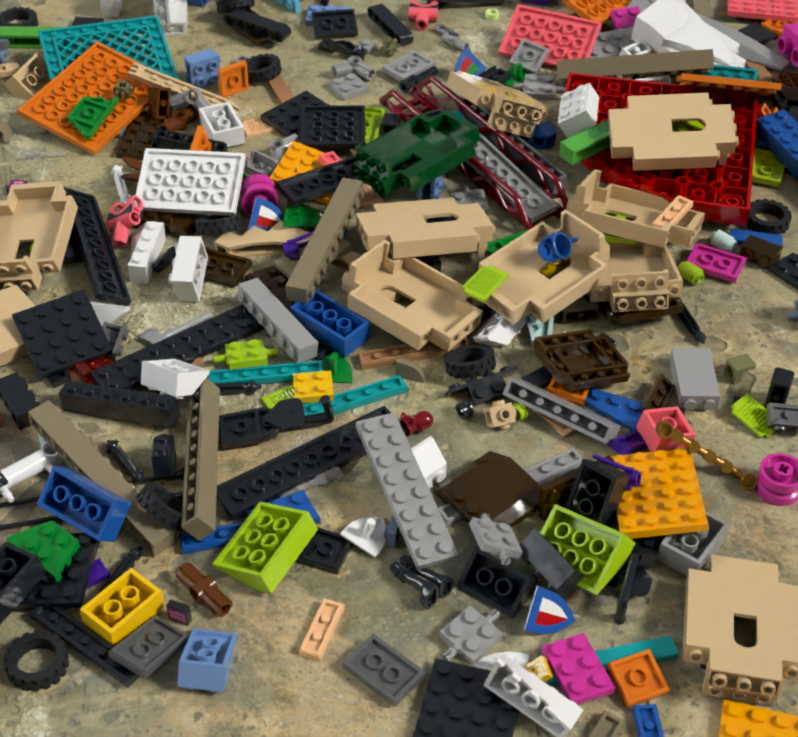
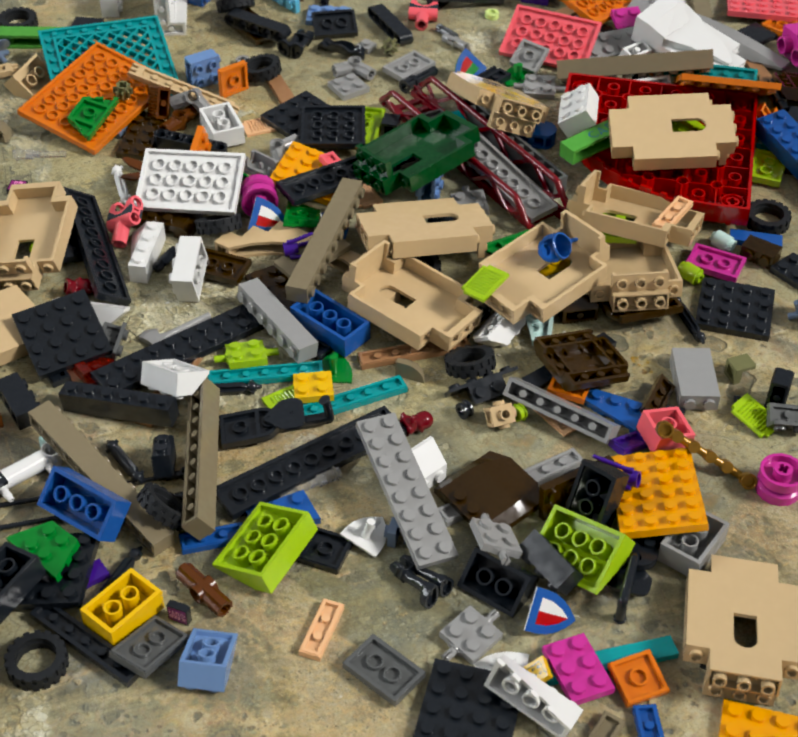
(78, 284): none -> dark red animal
(296, 45): none -> black piece
(735, 309): none -> black plate

